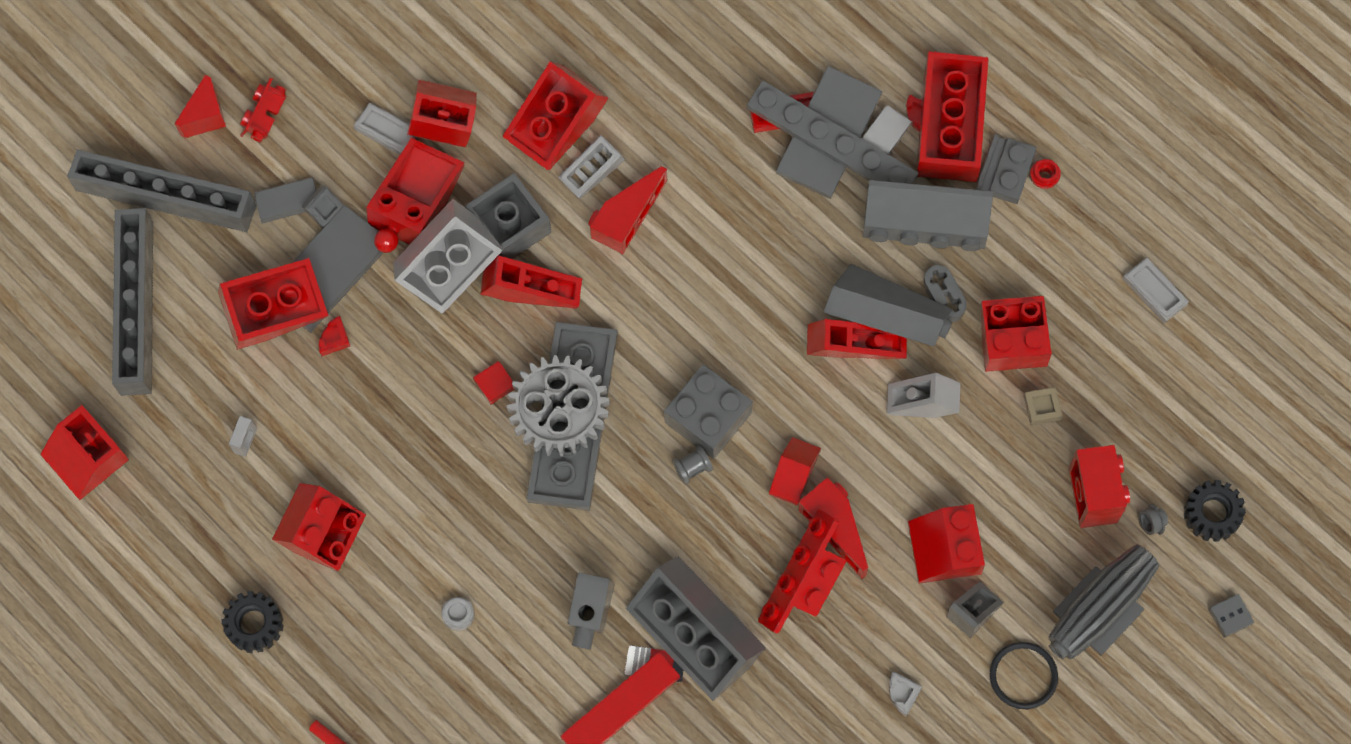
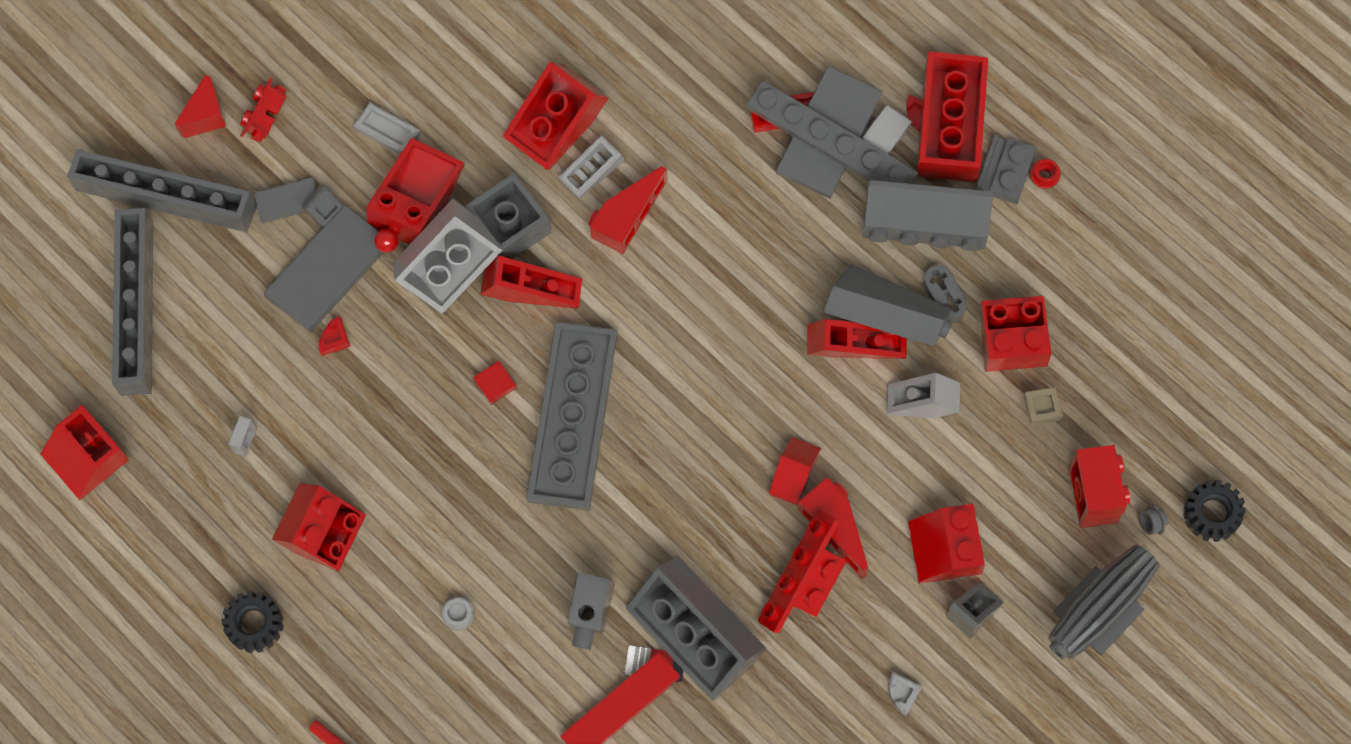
(272, 303): red slope -> none
(442, 113): red slope -> none
(579, 421): light grey gear -> none
(692, 464): dark grey bush -> none
(708, 411): dark grey brick -> none
(1024, 645): black tyre -> none
(1155, 290): light grey tile -> none
(1231, 616): dark grey tile -> none

